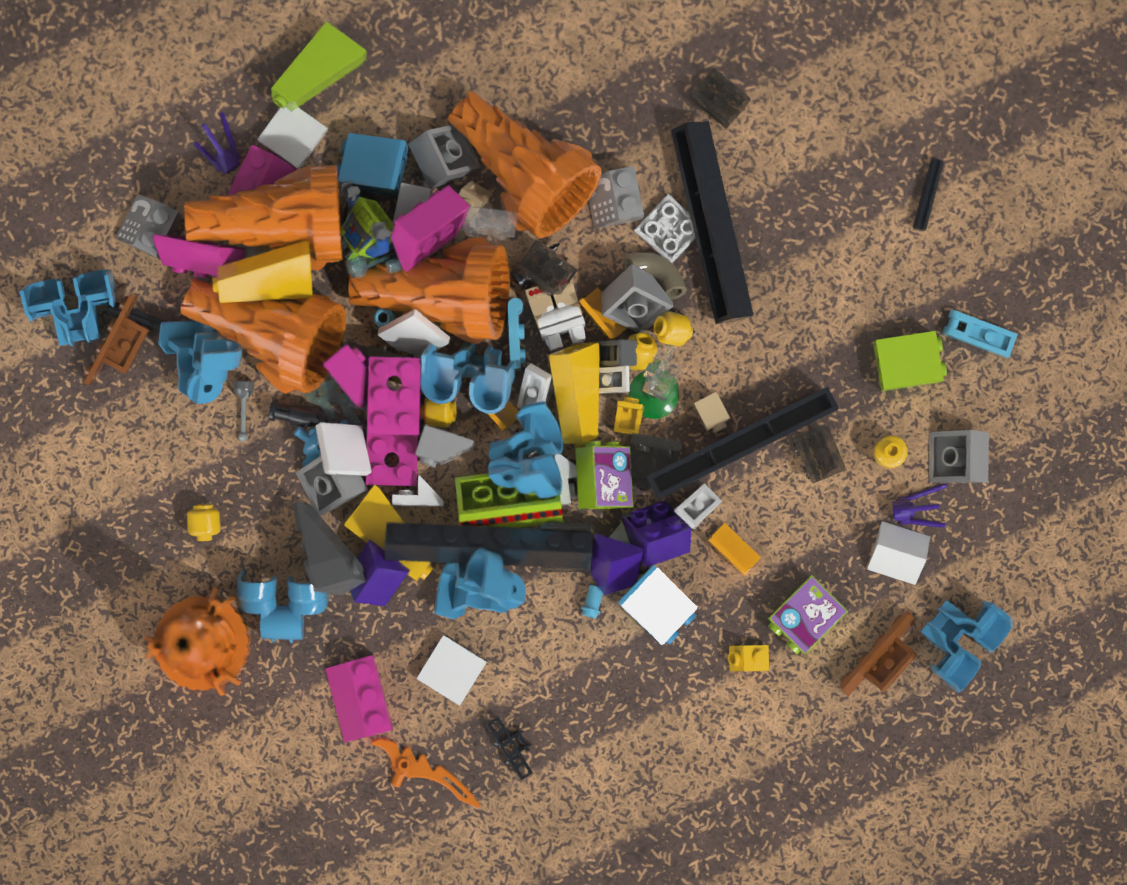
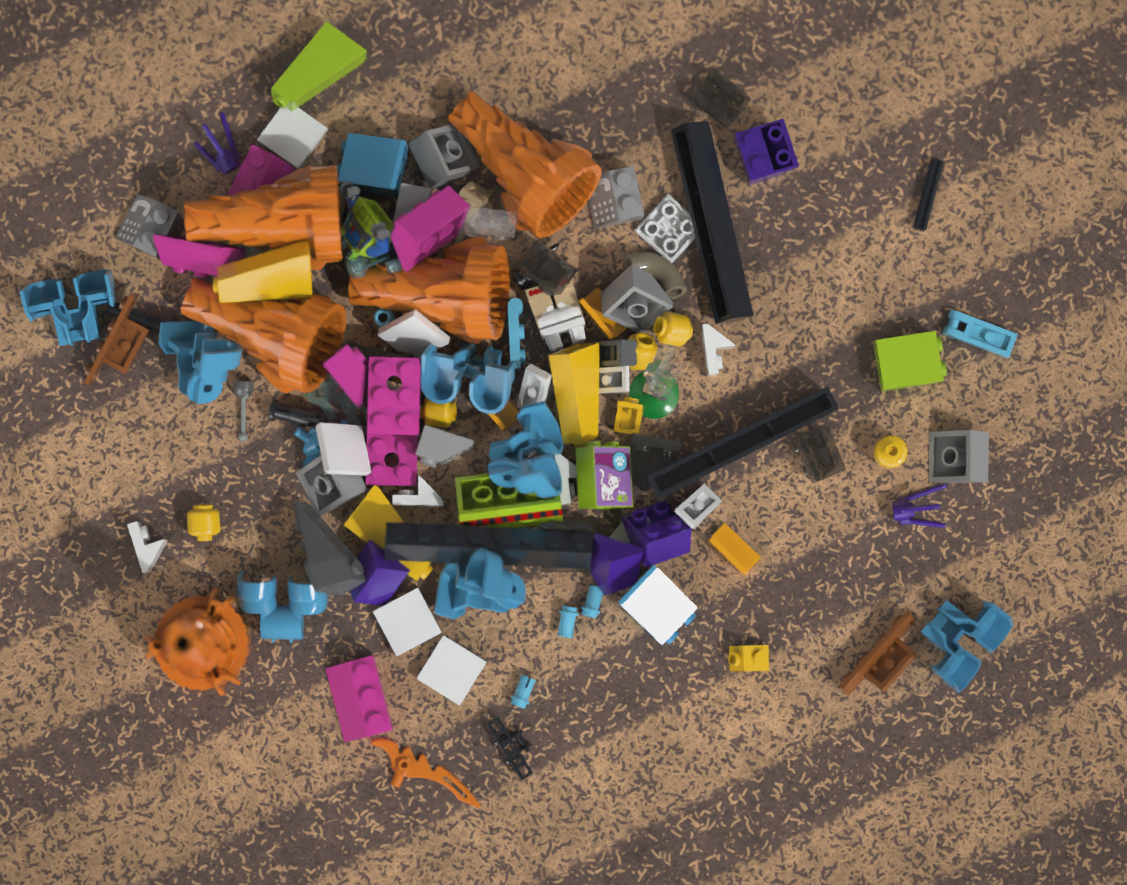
(146, 553): none -> white slope
(407, 622): none -> white tile
(522, 692): none -> medium azure pin
(567, 621): none -> medium azure pin
(712, 413): tan brick -> none
(714, 341): none -> white slope
(765, 151): none -> dark purple slope
(806, 616): brick -> none
(899, 553): white slope -> none

